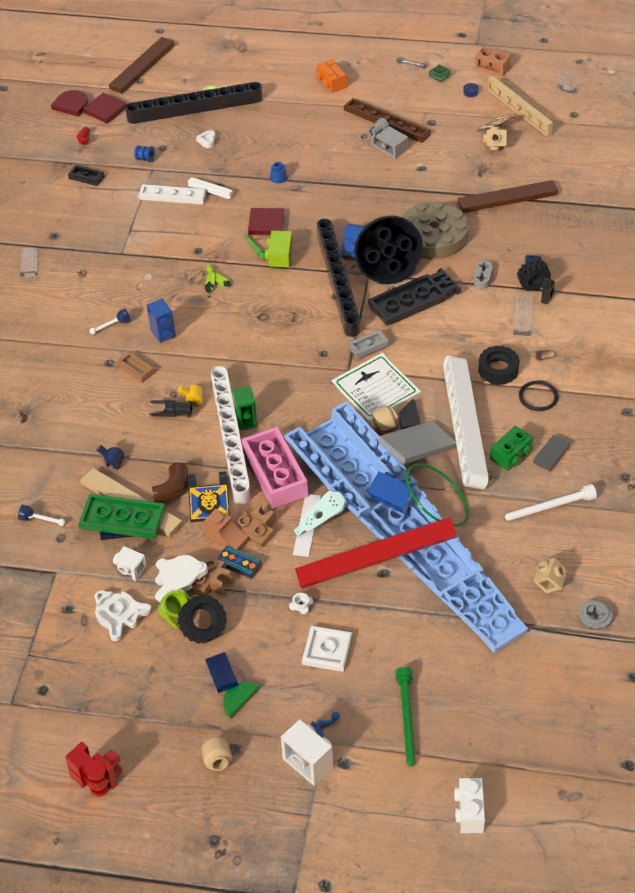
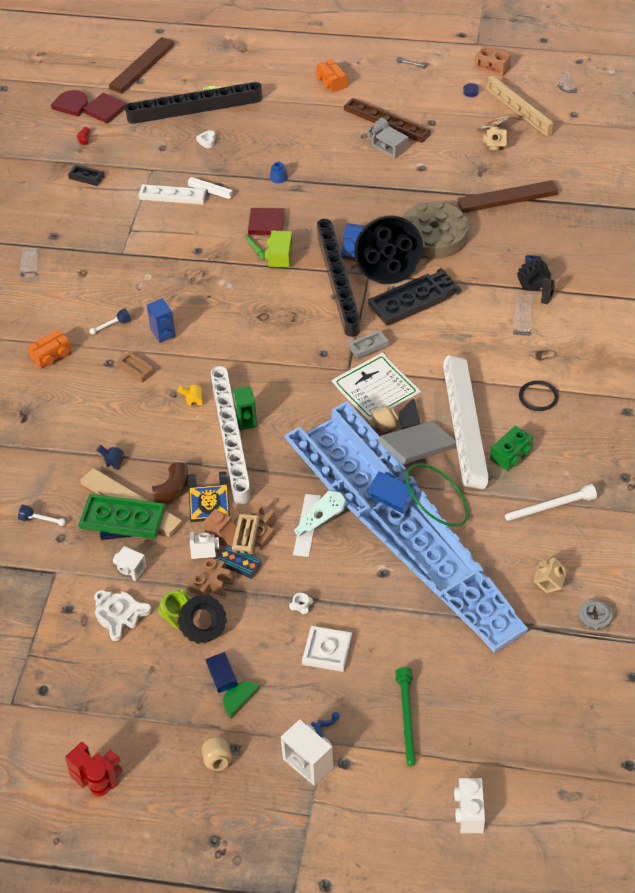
(49, 348): none -> orange brick
(144, 153): blue bush -> none
(173, 408): black piece -> none
(178, 574): white tile -> none
(203, 545): none -> white brick
(213, 277): lime piece -> none
(243, 548): none -> tan tile
(275, 467): bright pink brick -> none
(376, 552): red tile -> none
(439, 73): clear green plate -> none
(486, 275): light grey beam -> none
(497, 376): black tyre -> none
(551, 452): dark grey tile -> none

